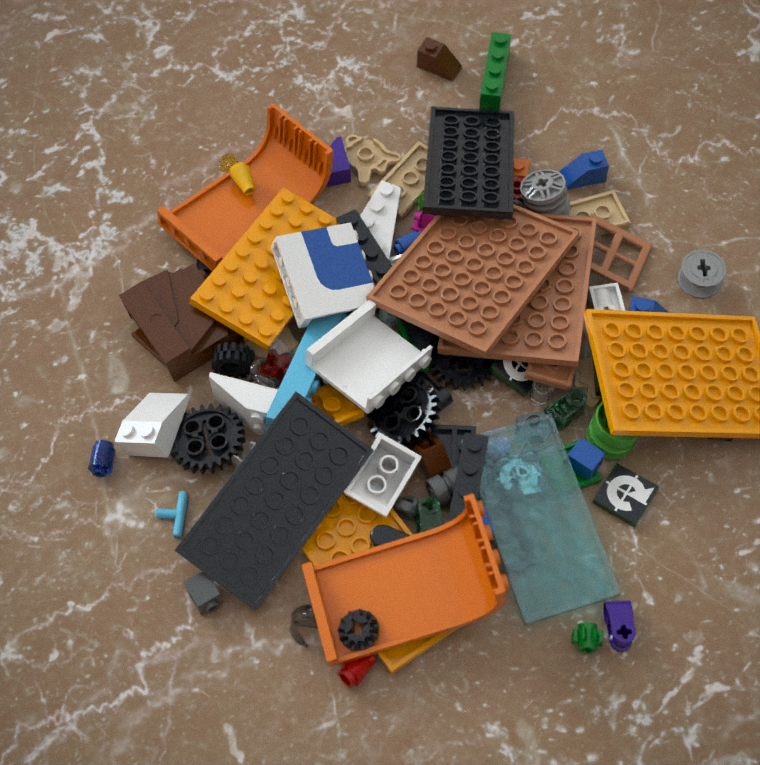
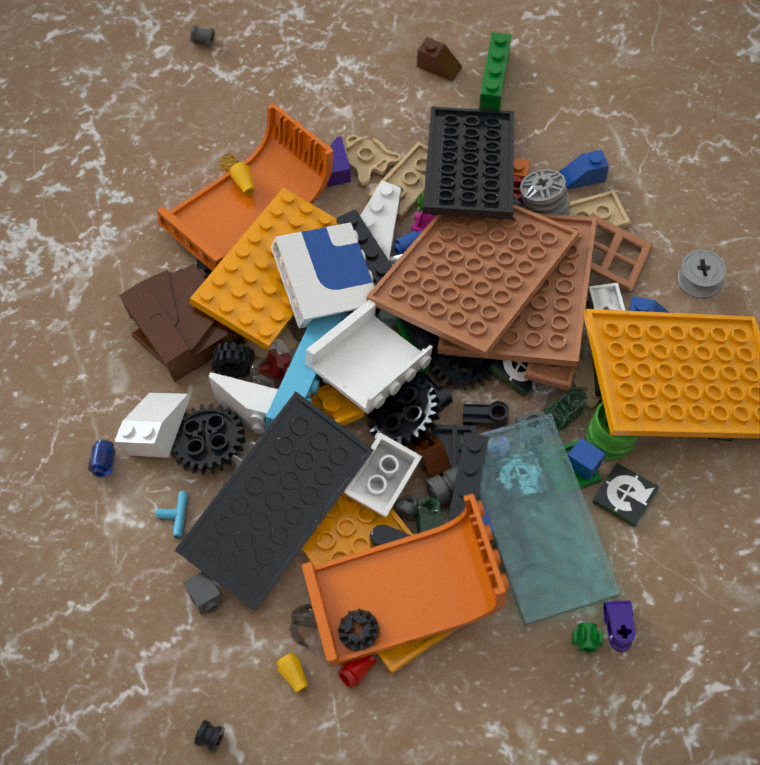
(202, 35): none -> dark grey bush
(209, 736): none -> black wheel
(292, 672): none -> yellow cone
(483, 415): none -> black piece

